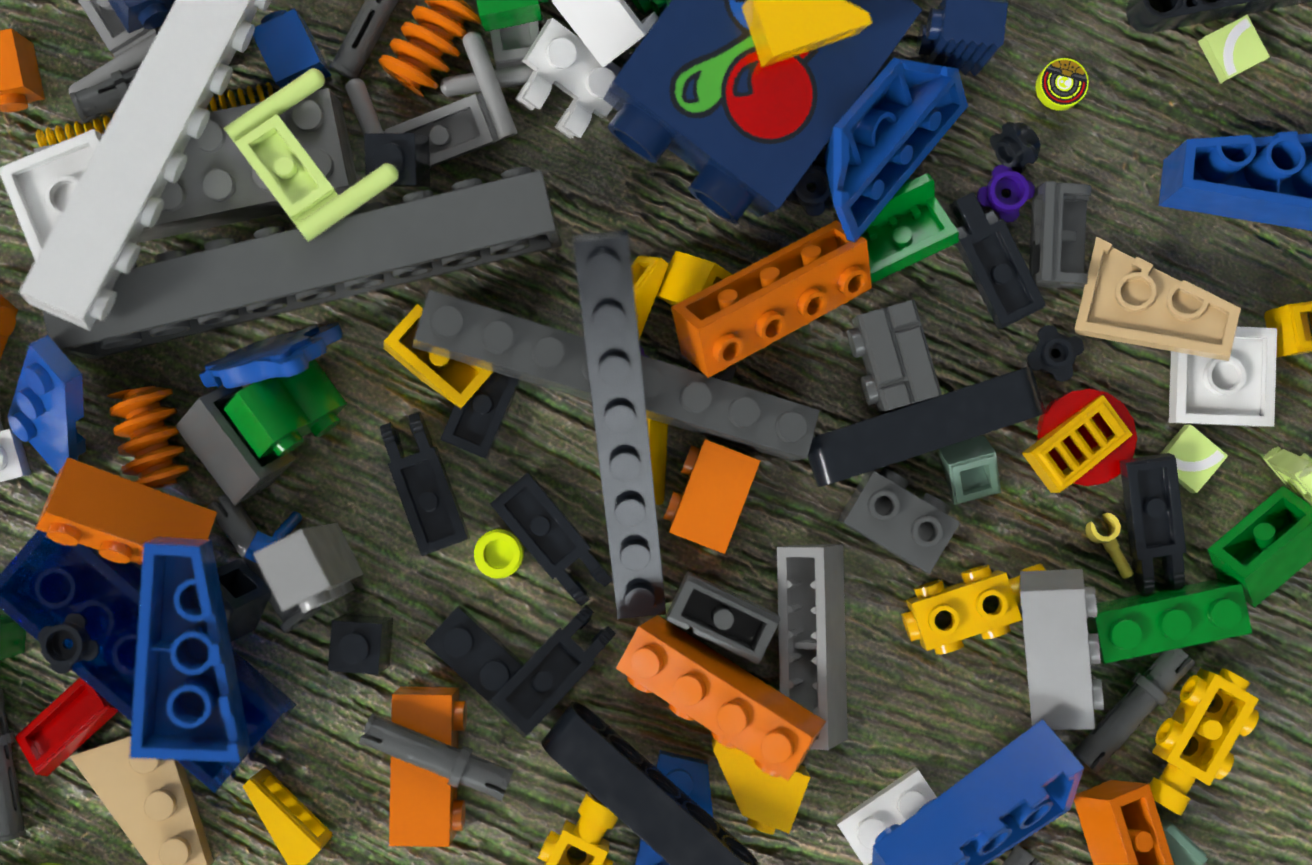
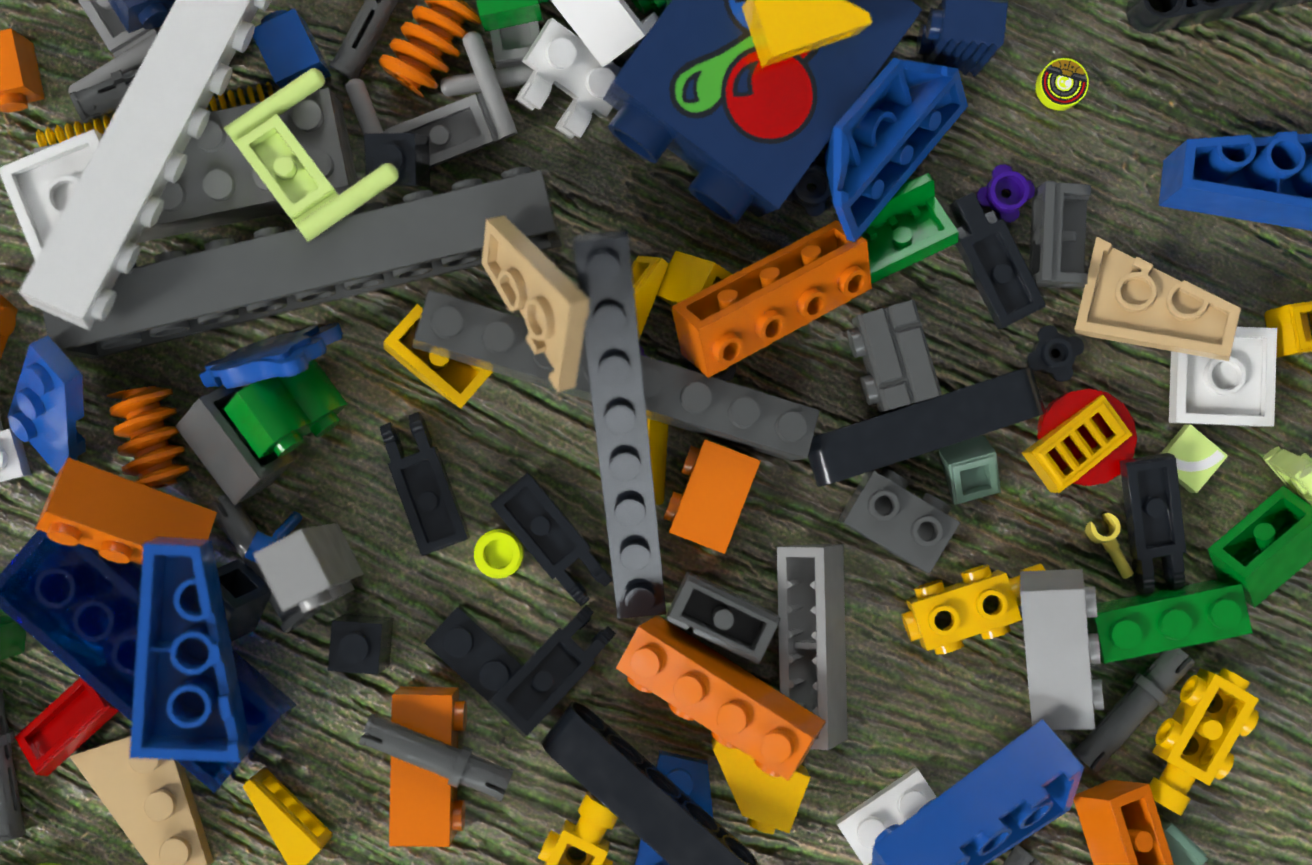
(53, 643): black plate -> none
(481, 418): black hinge -> none
(545, 297): none -> tan wing
(1016, 146): black plate -> none
(1234, 49): yellowish green tile -> none

